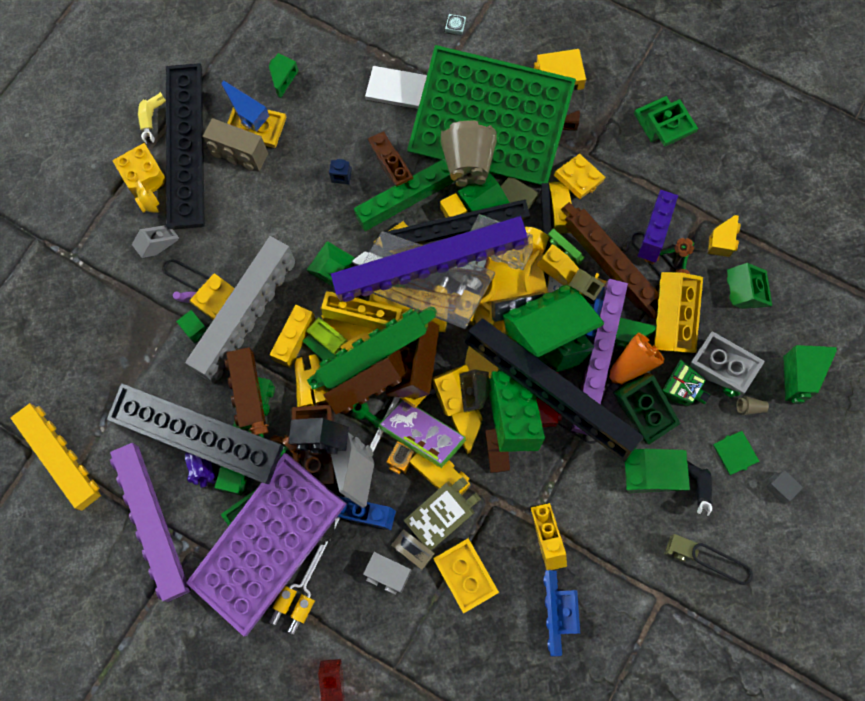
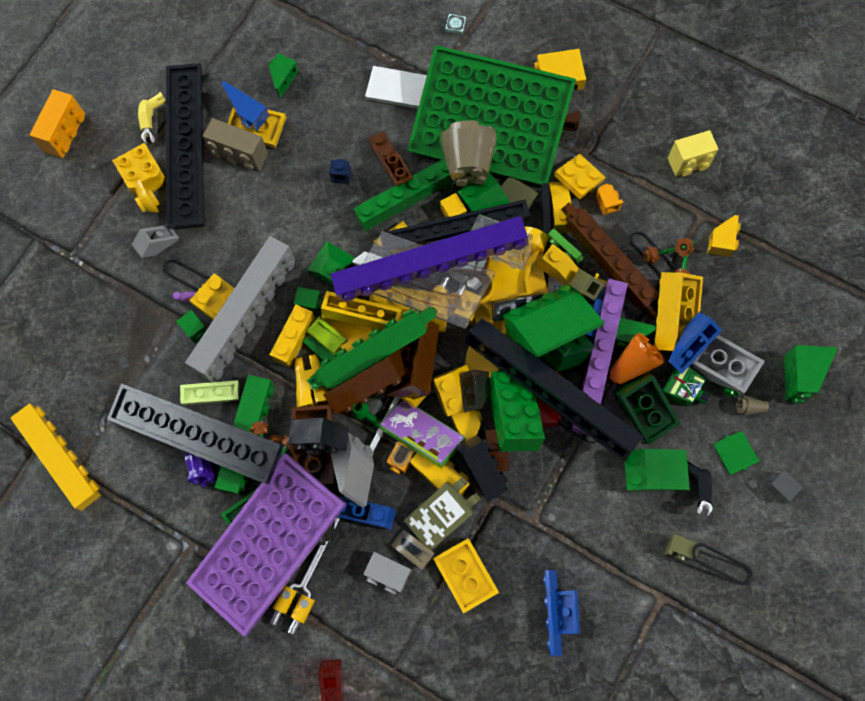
(57, 123): none -> light orange brick
(150, 523): medium lavender brick -> none
(210, 392): none -> yellowish green plate
(245, 388): reddish brown brick -> none
(308, 299): none -> green brick
(483, 467): none -> black brick
(549, 537): yellow slope -> none
(608, 199): none -> light orange brick
(658, 226): dark purple brick -> none
(666, 121): green bracket -> none
(692, 153): none -> light yellow brick
(693, 341): none -> blue slope
(749, 286): green slope -> none

